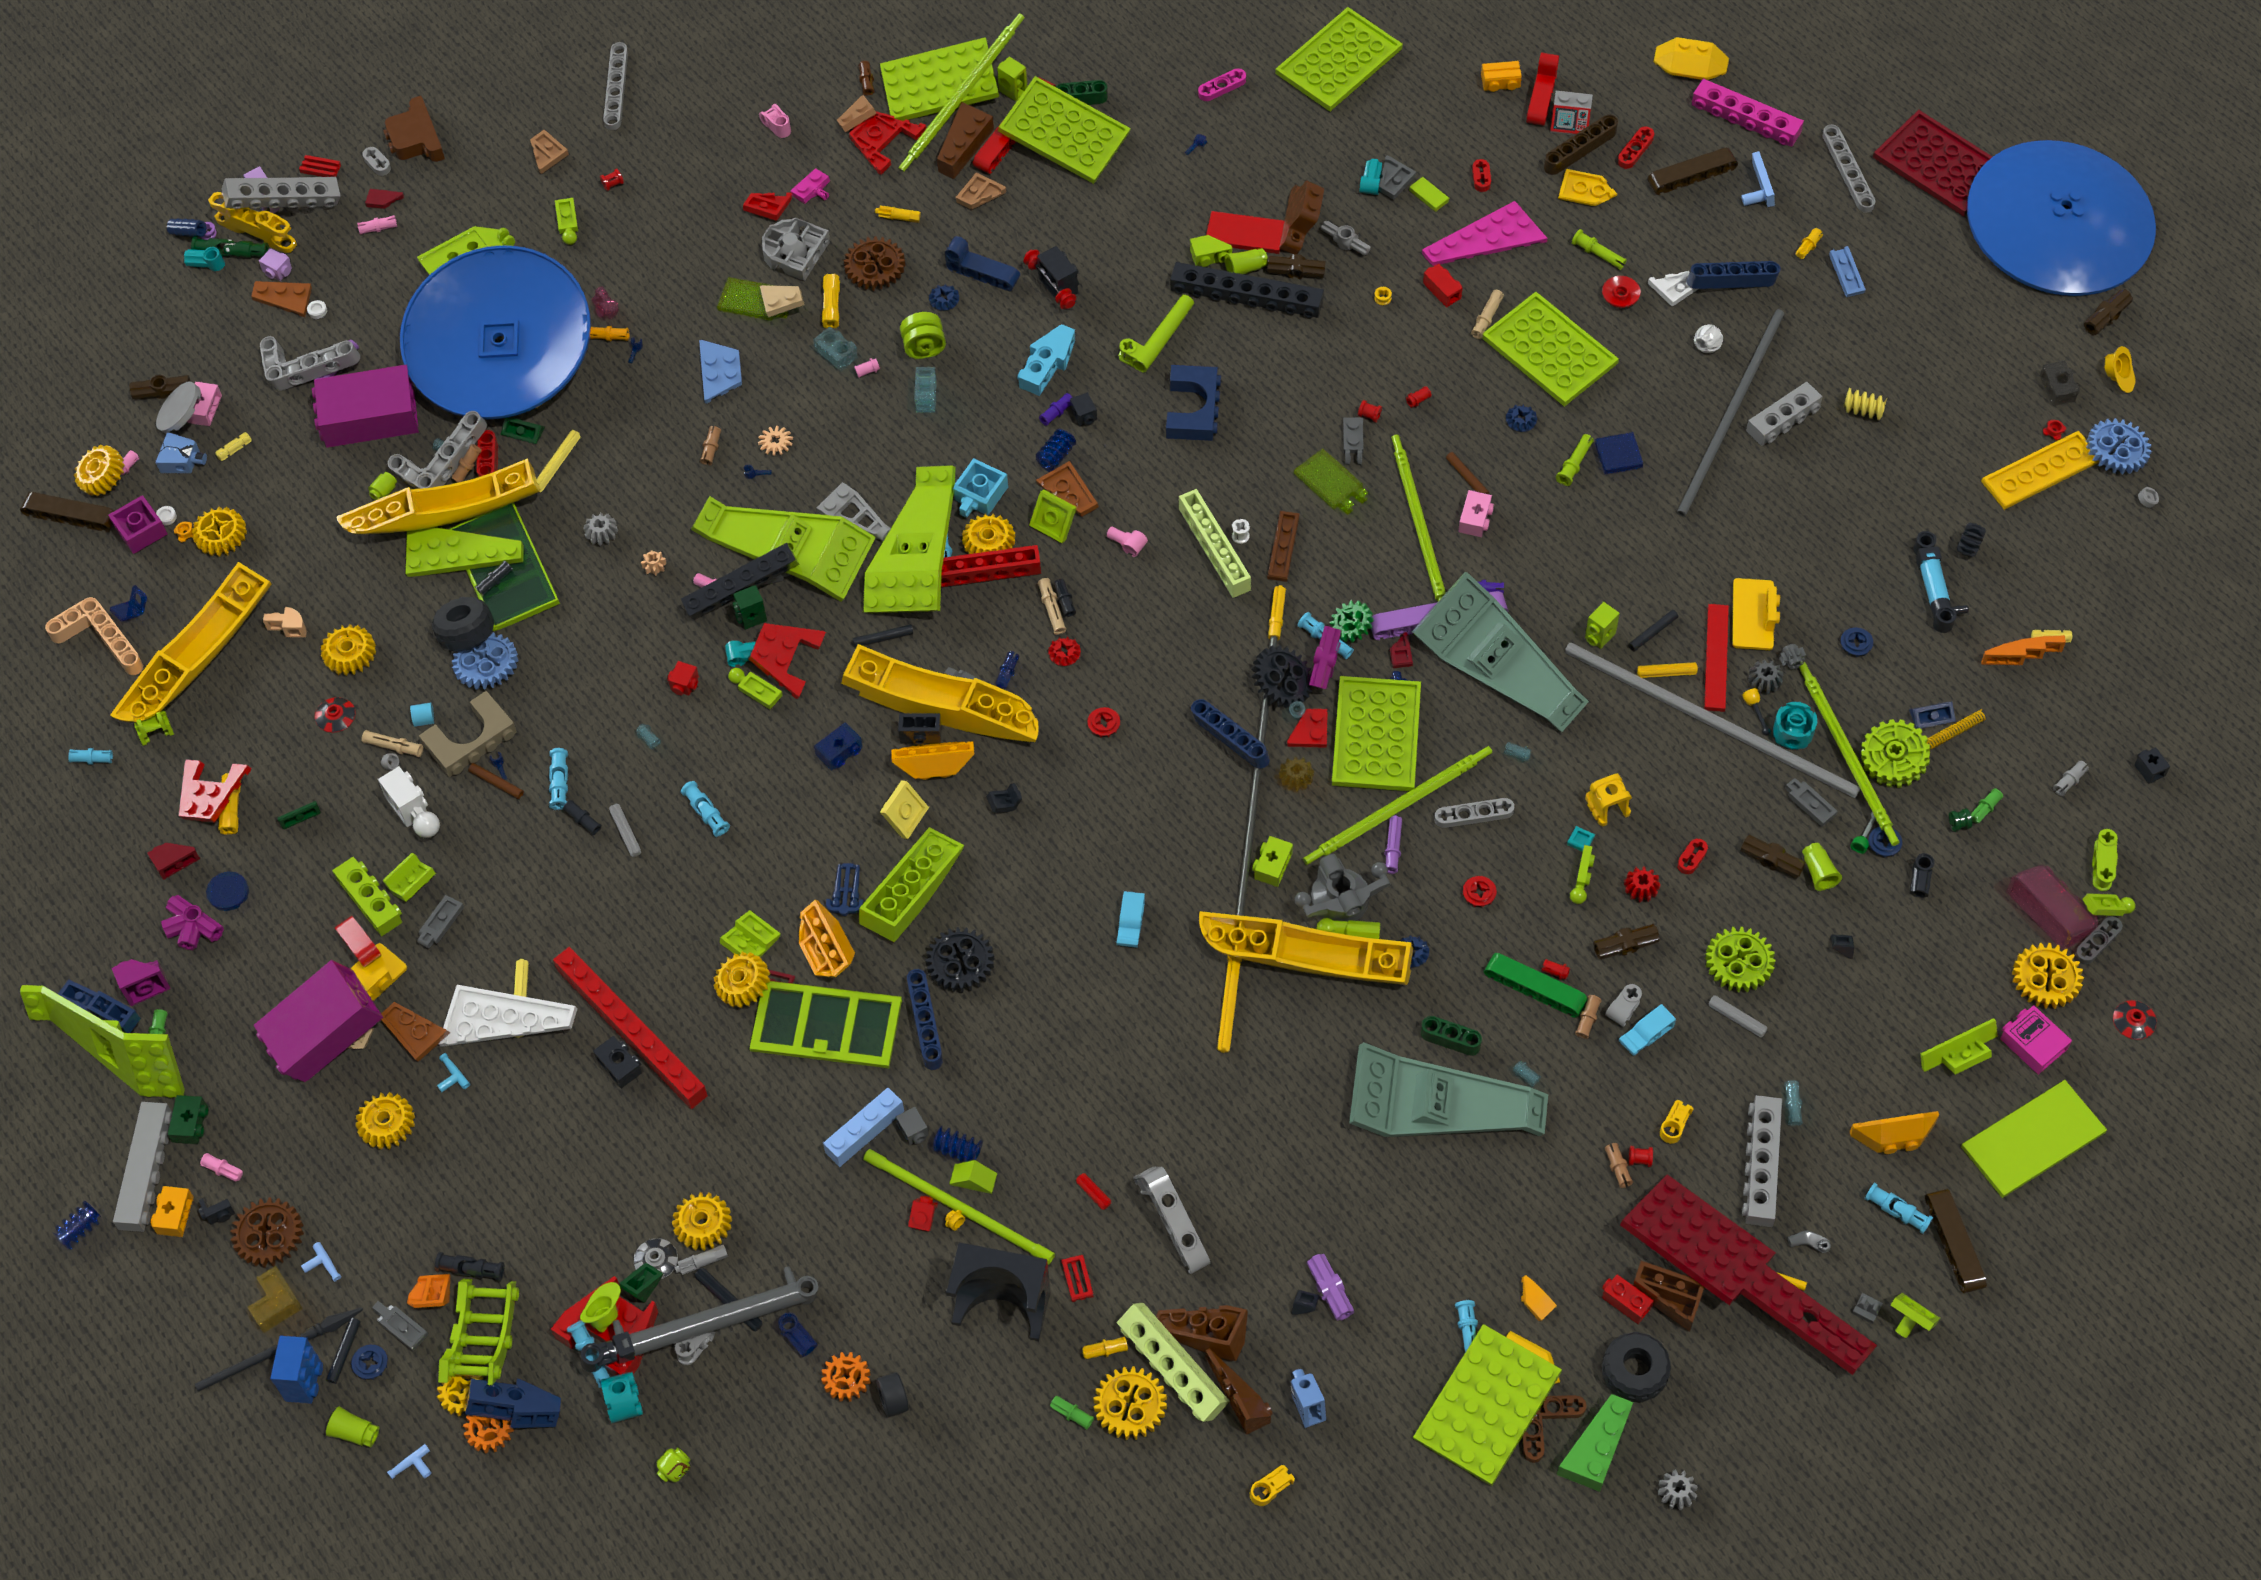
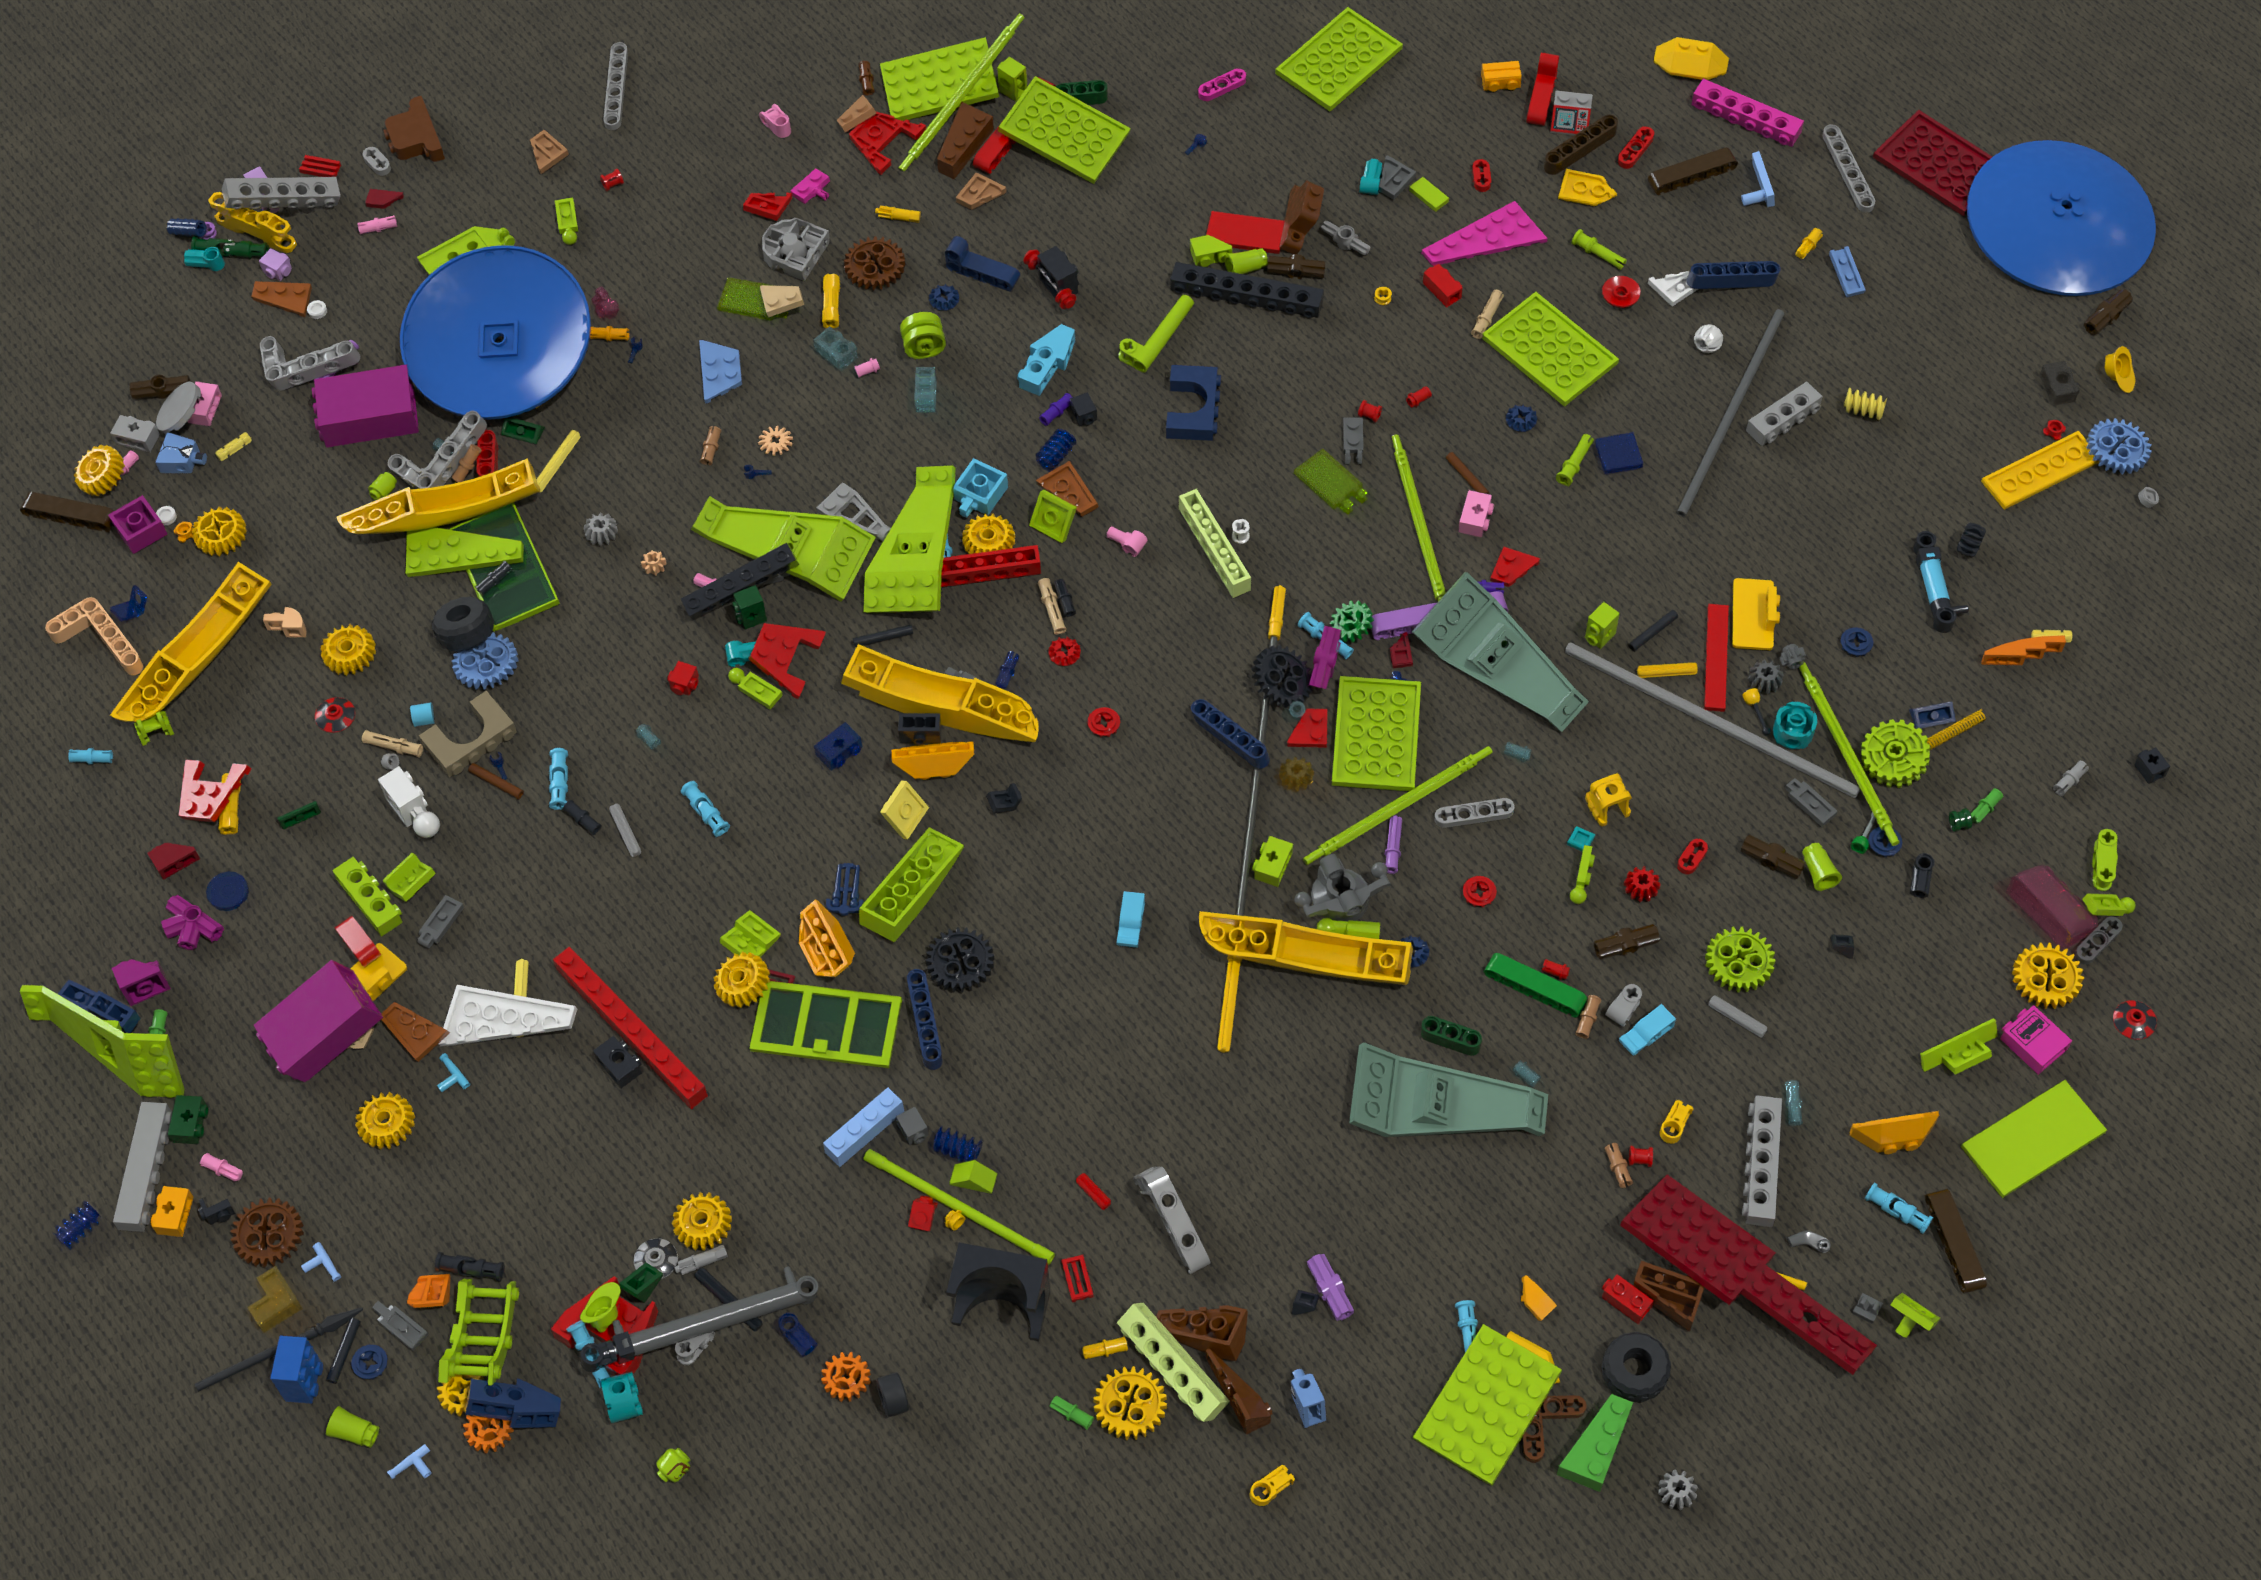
(135, 433): none -> light grey brick
(1283, 546): reddish brown tile -> none
(1512, 566): none -> red wing

